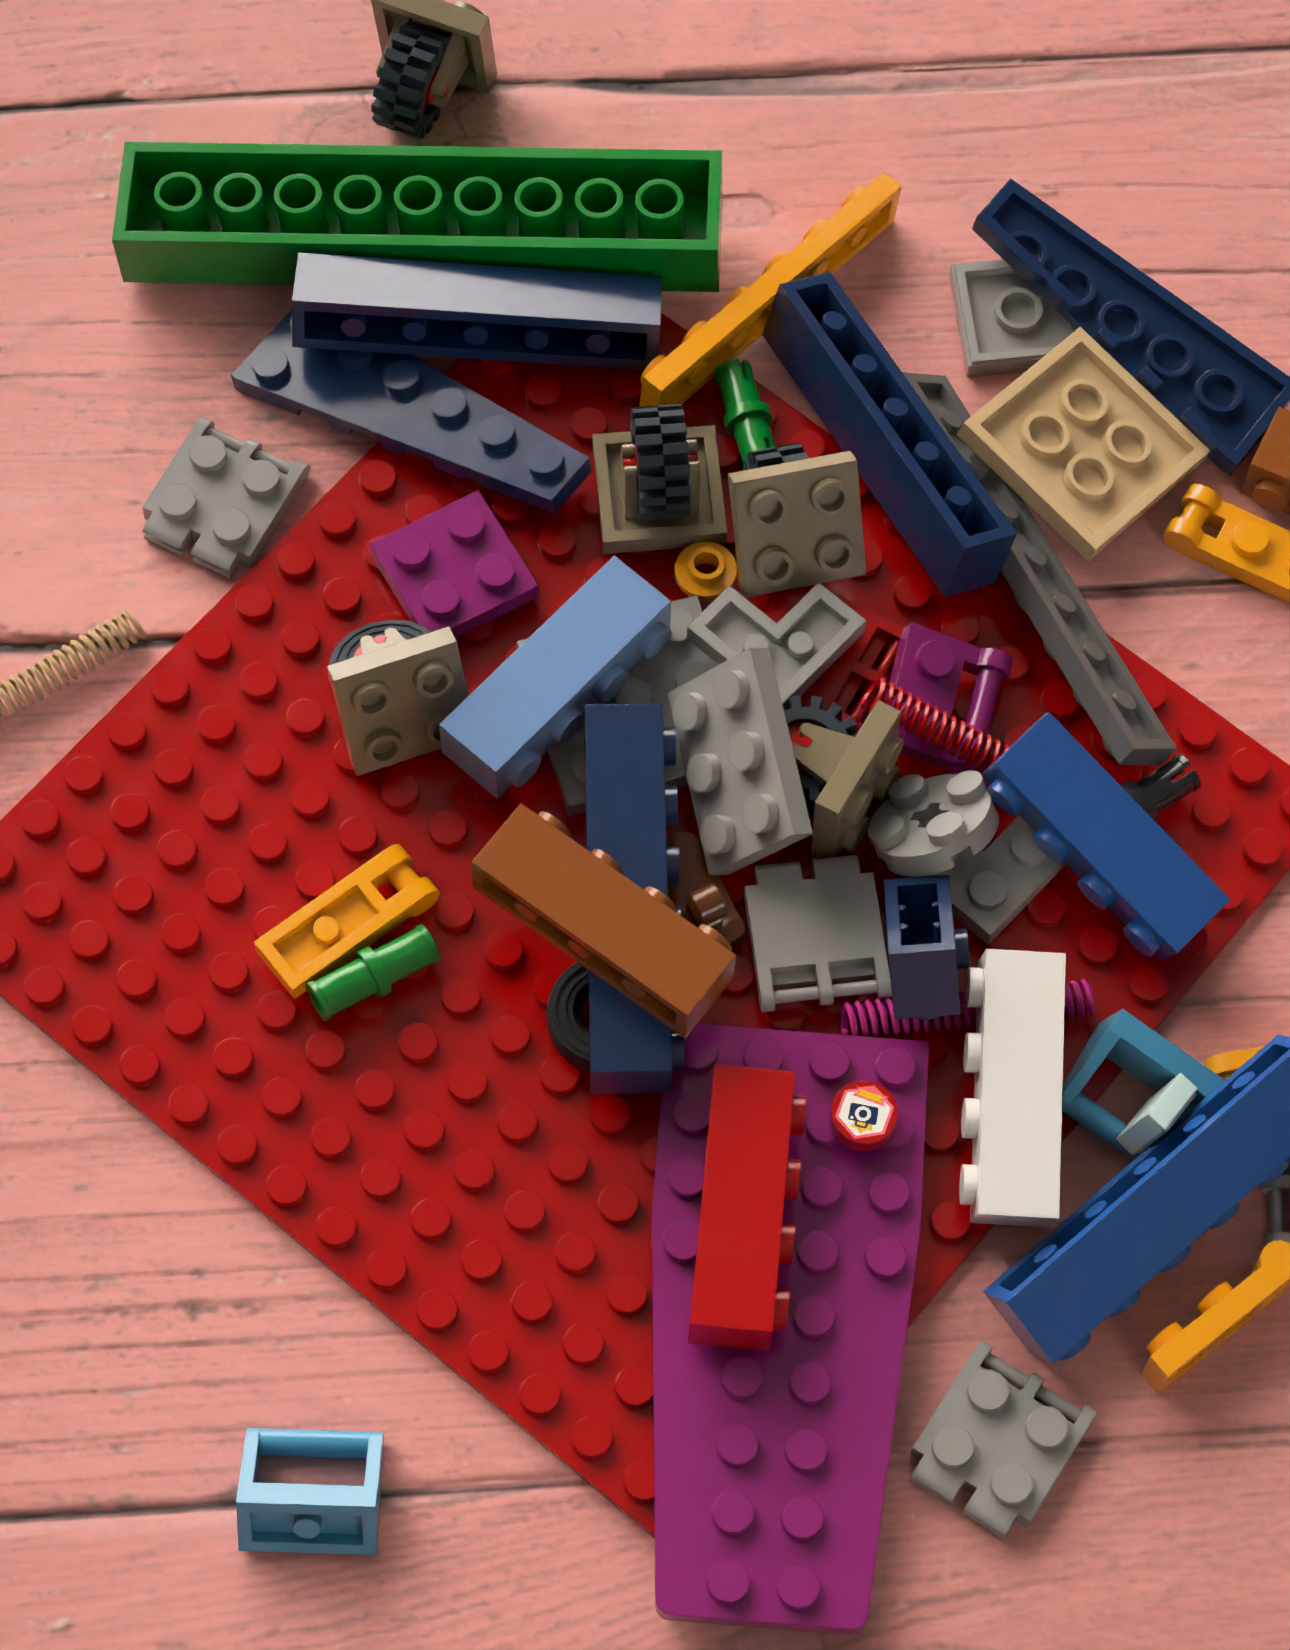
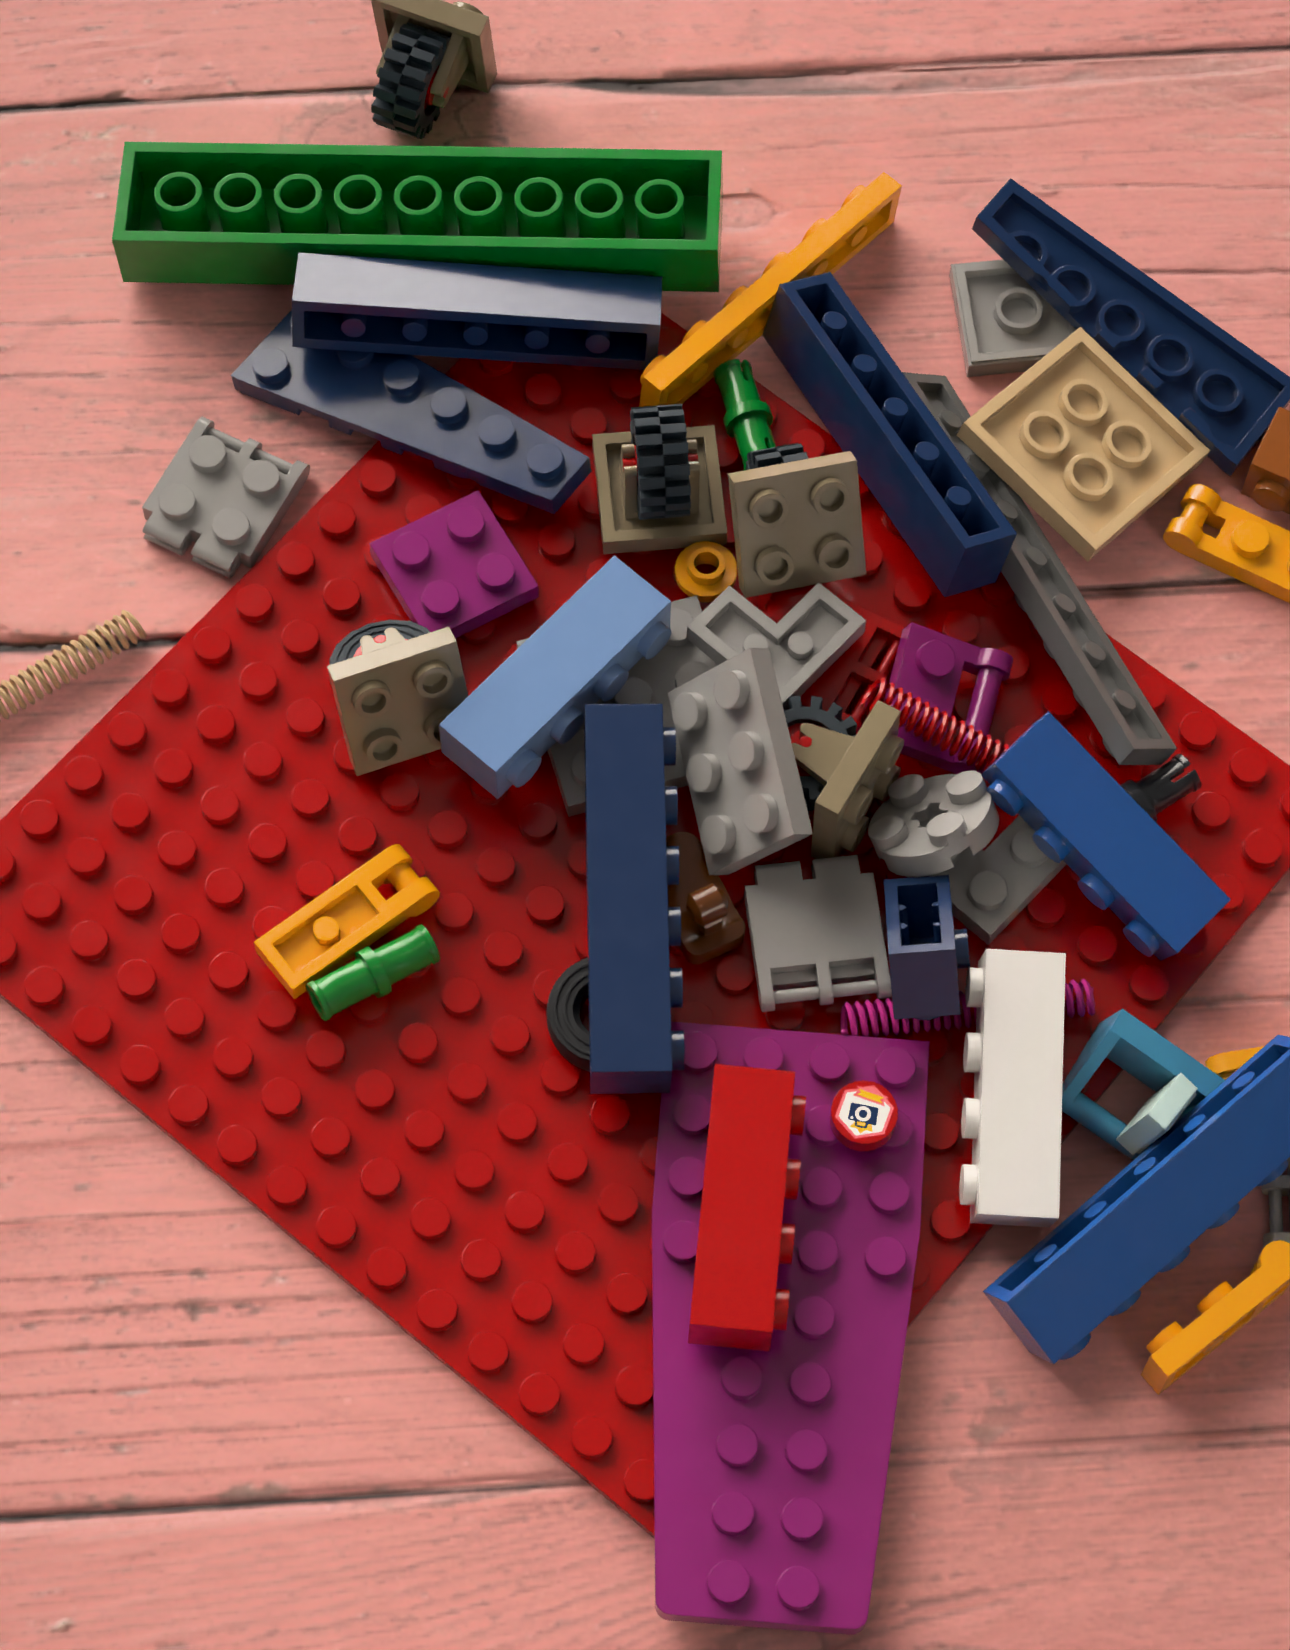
(309, 1515): dark azure tile -> none
(604, 918): dark orange brick -> none
(997, 1442): light grey plate -> none

